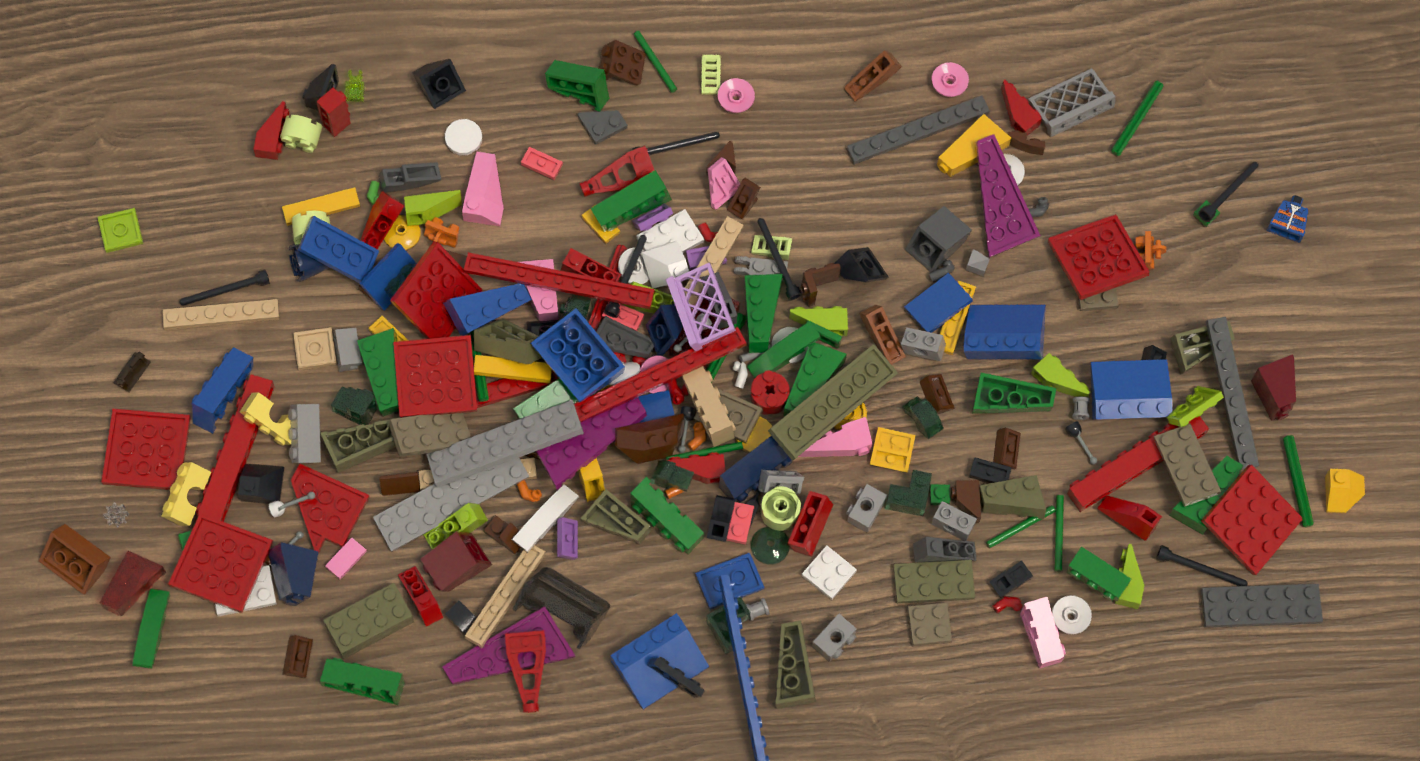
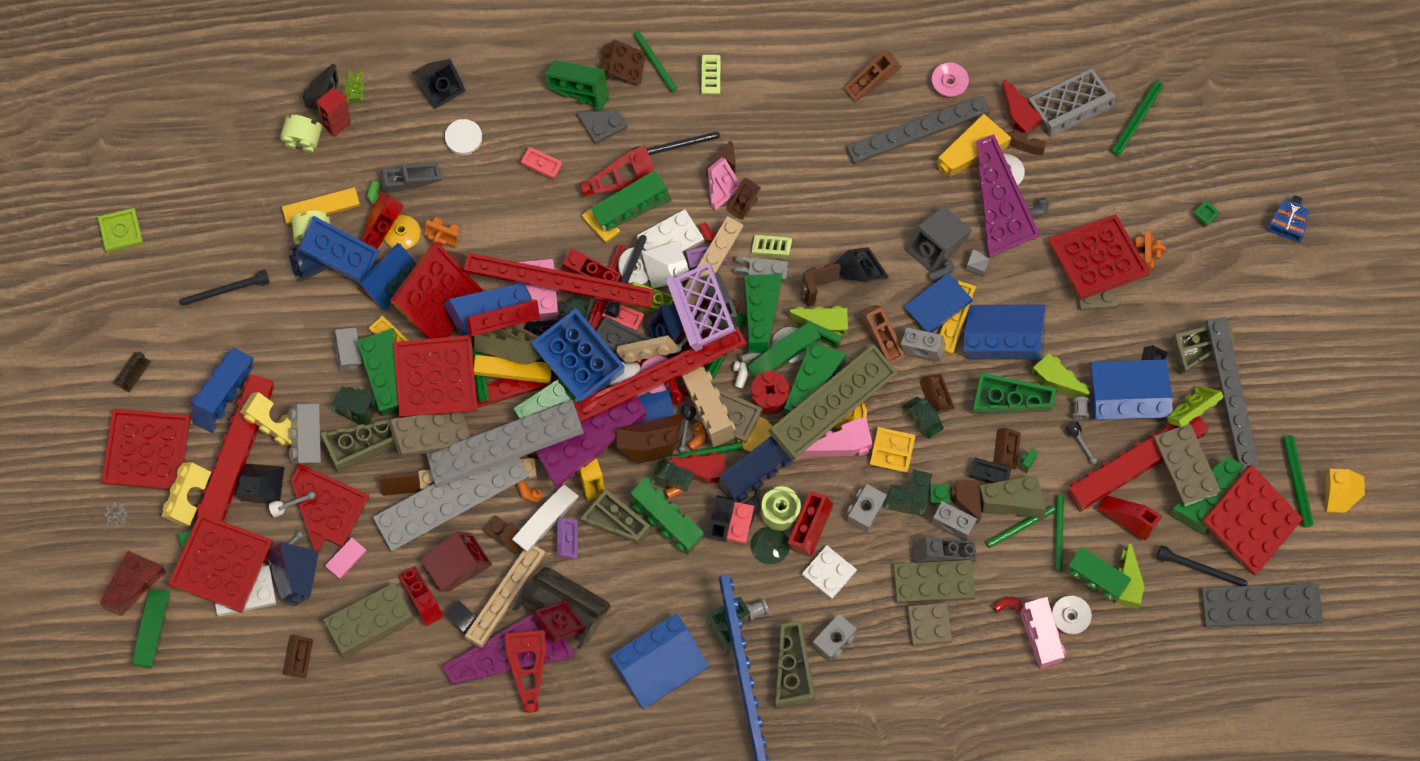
(74, 558): dark orange slope -> none
(221, 314): tan plate -> none
(267, 139): red slope -> none
(315, 348): tan tile -> none
(363, 680): green wedge -> none
(427, 206): lime slope -> none
(464, 520): lime slope -> none
(483, 195): bright pink wedge -> none
(503, 317): none -> red plate
(559, 621): none -> dark red tile
(647, 349): none -> tan plate
(656, 215): medium lavender plate -> none
(676, 676): black plate -> none
(738, 88): bright pink dish -> none
(740, 569): blue tile -> none
(775, 478): light grey hinge -> none
(792, 291): black piece -> none
(1011, 579): black slope -> none
(1028, 459): none -> green plate
(1208, 212): black piece -> none
(1276, 387): dark red slope -> none

